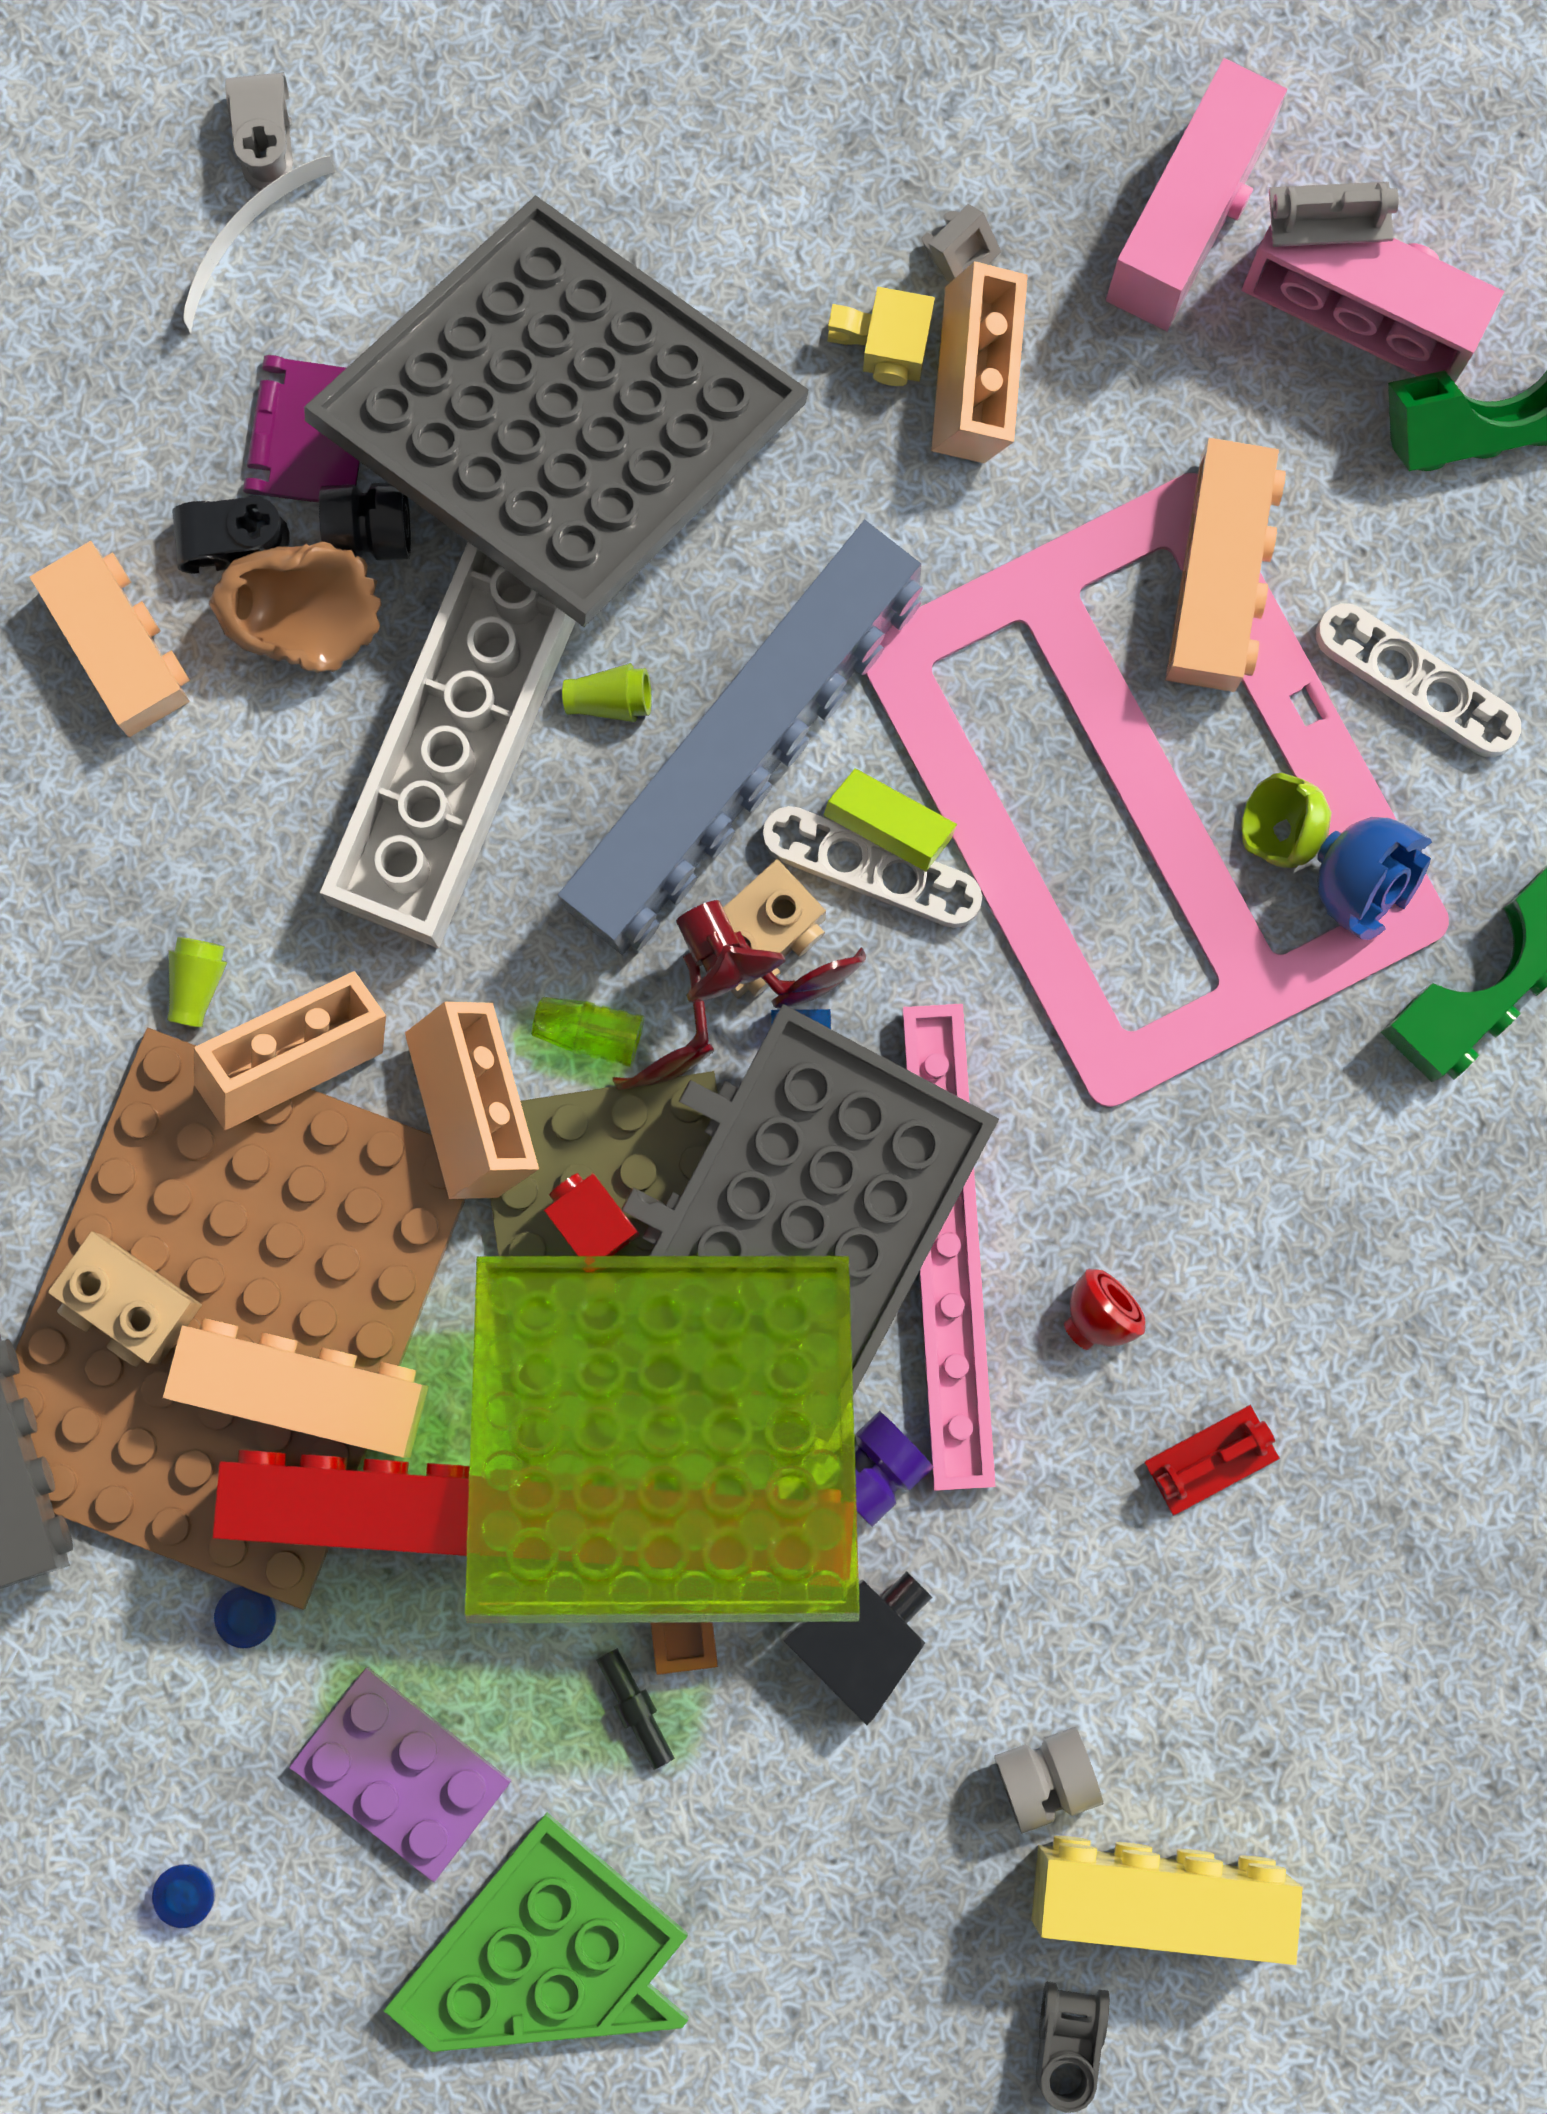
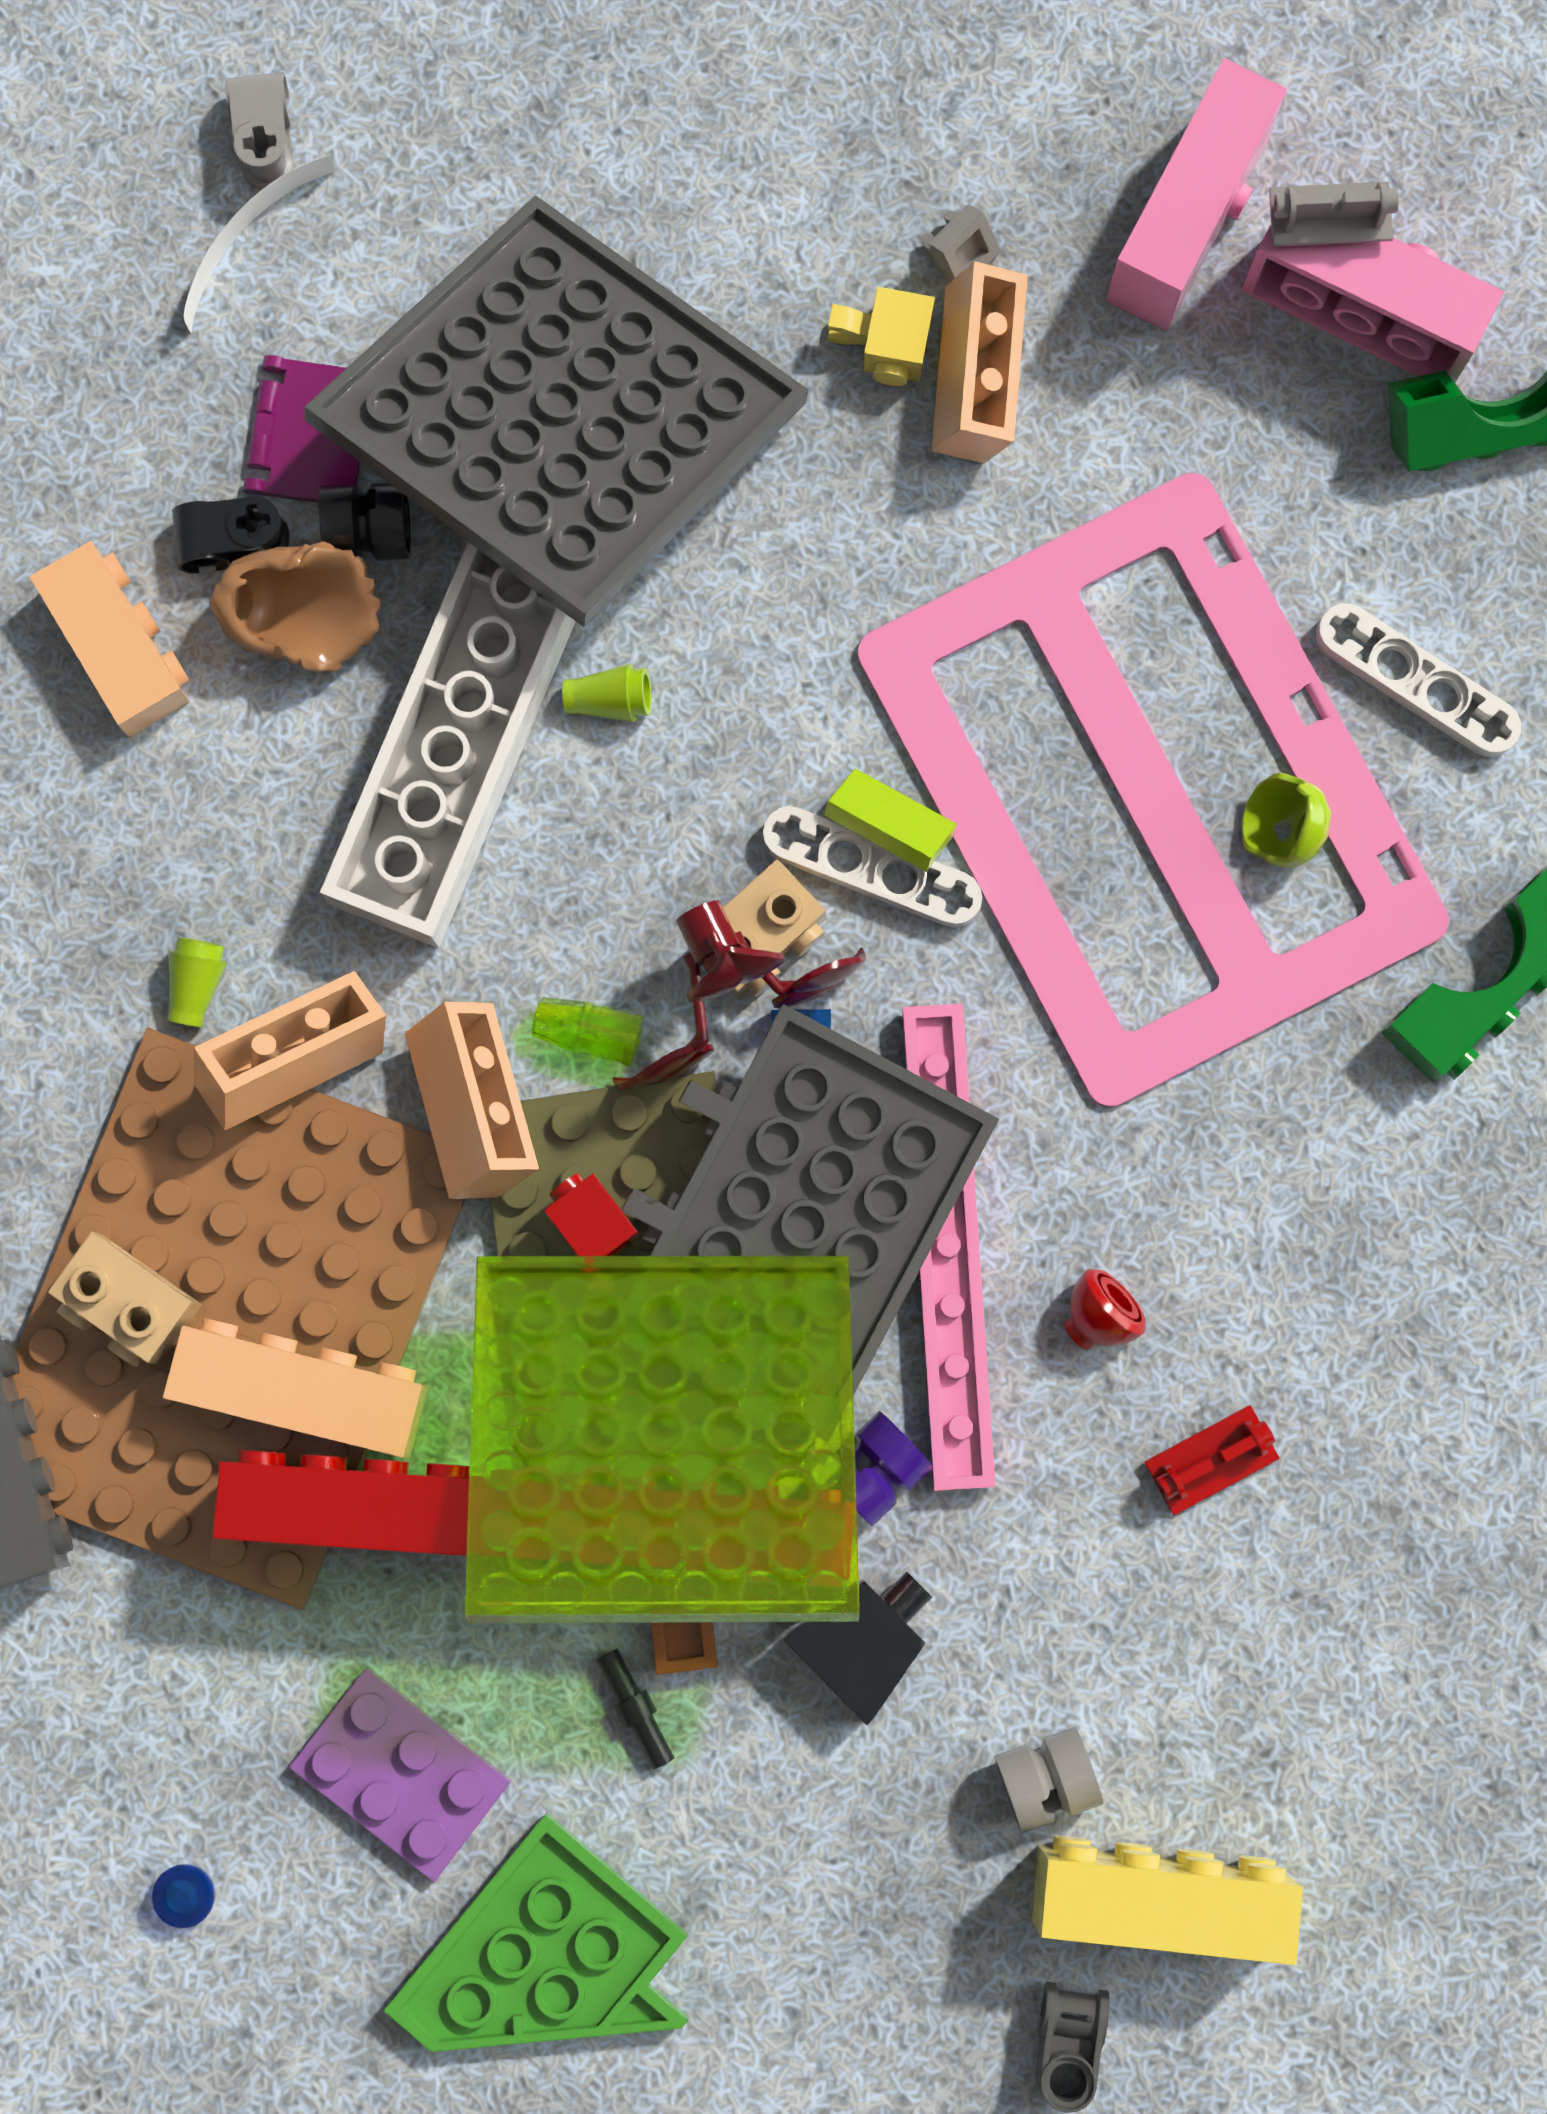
(245, 1617): clear blue plate -> none
(744, 739): sand blue brick -> none
(1223, 565): light nougat brick -> none
(1369, 871): blue cylinder -> none

